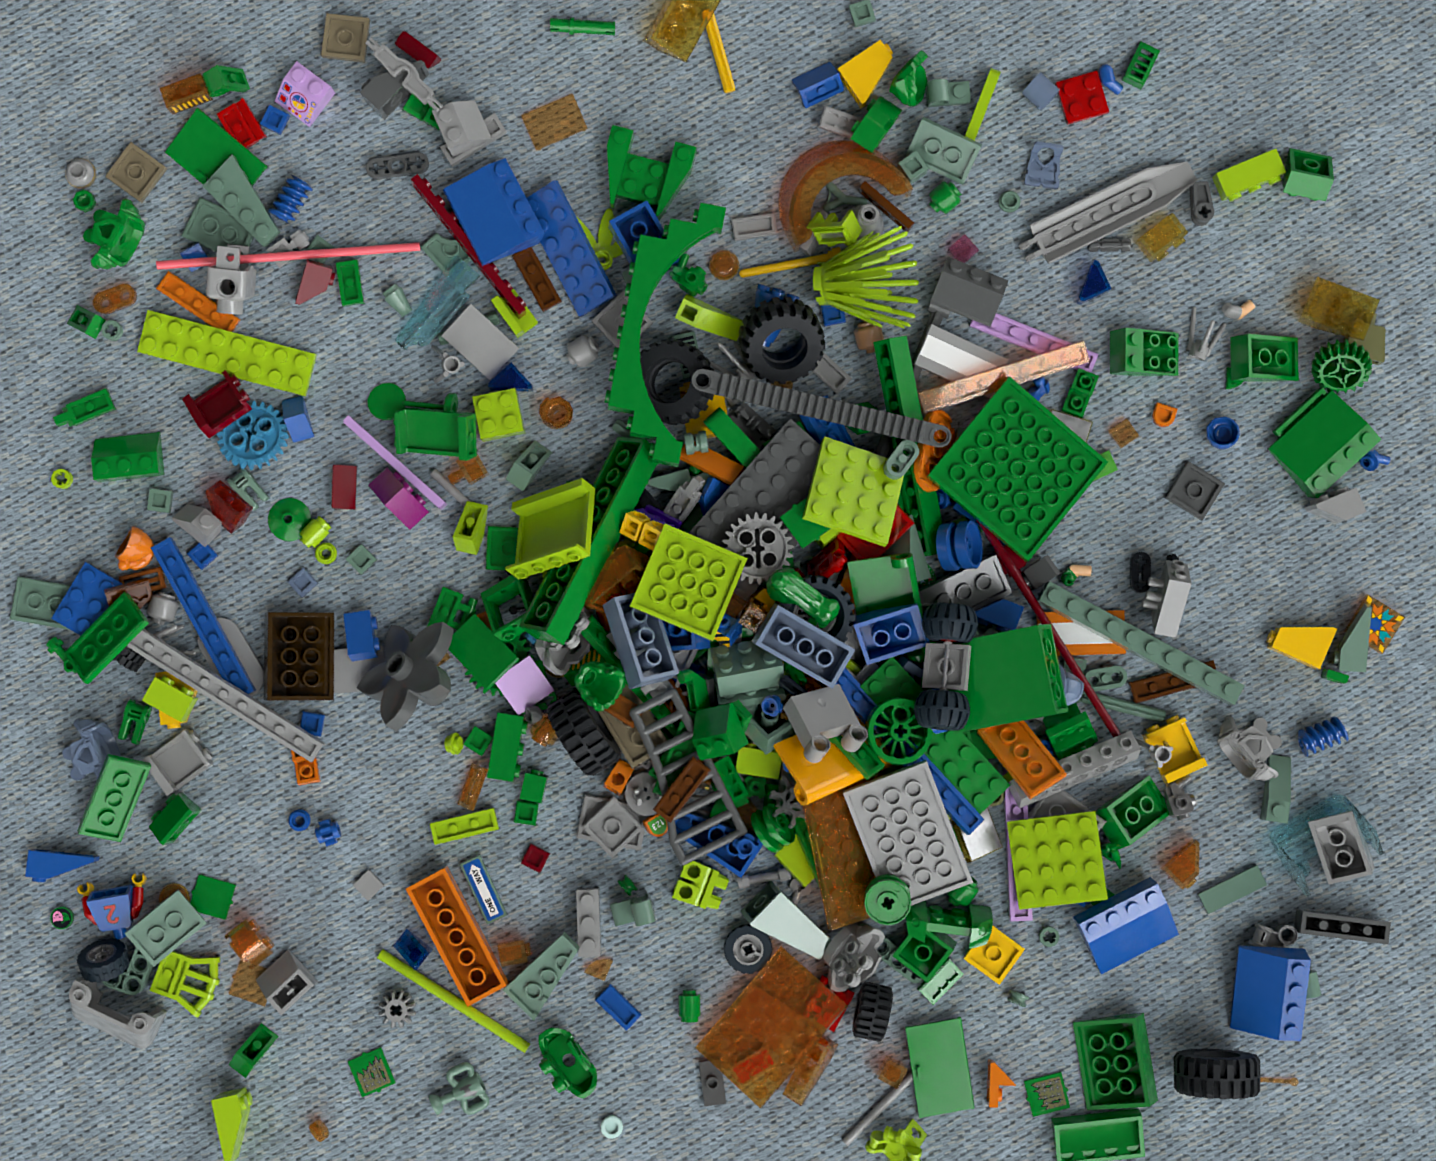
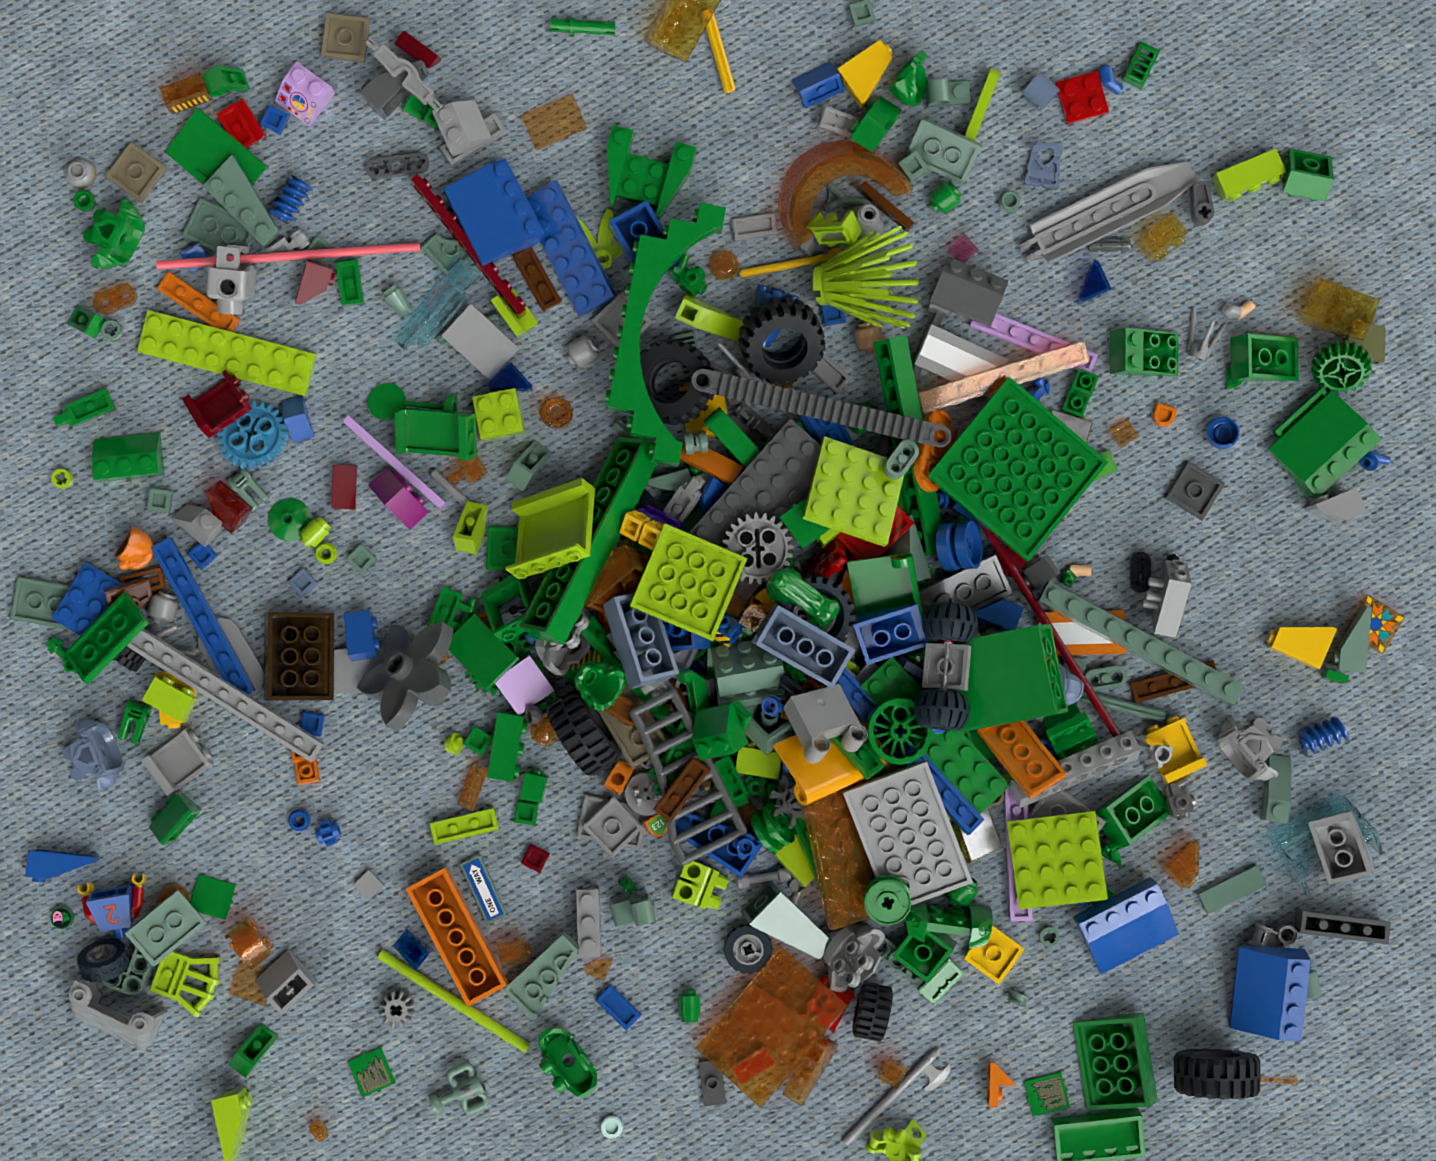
(114, 798): tile -> none
(449, 364): light grey plant -> none
(942, 1068): green container -> none

